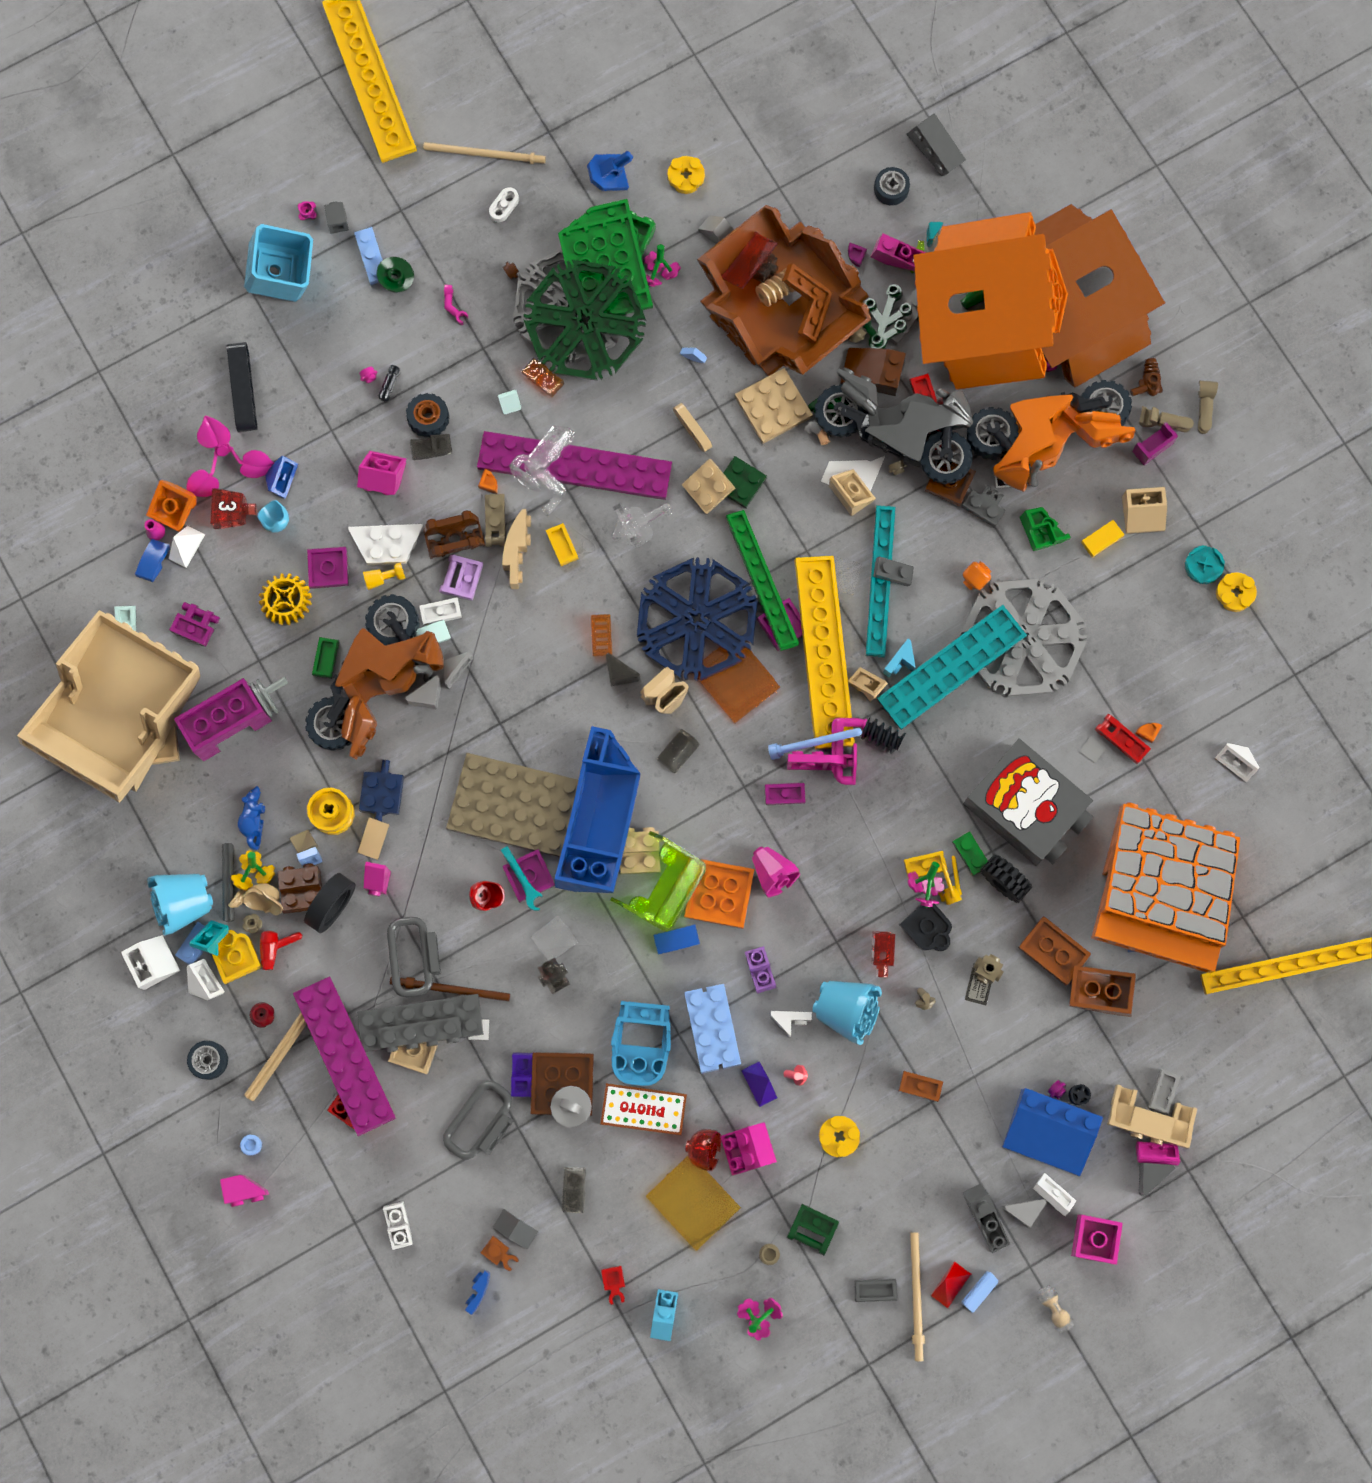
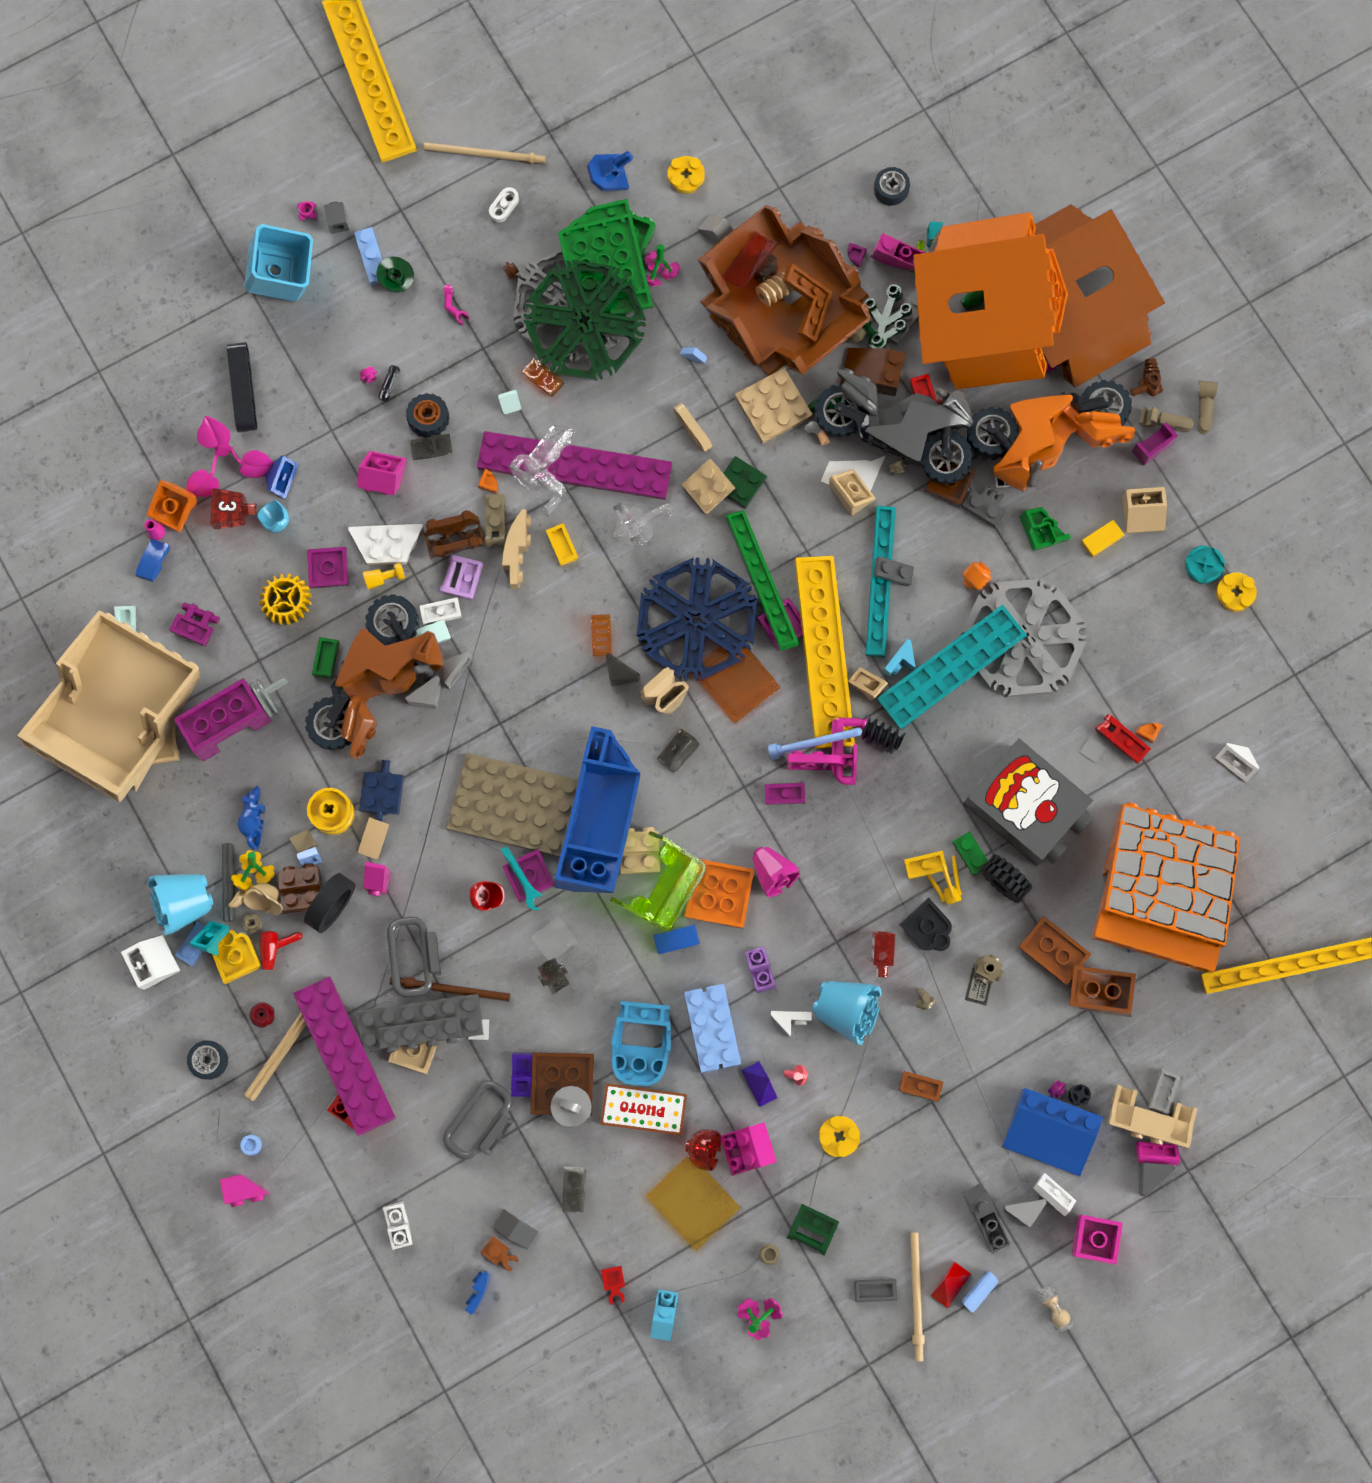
(185, 545): white slope -> none
(202, 981): white slope -> none
(930, 884): dark pink plant -> none
(936, 145): dark grey wedge -> none

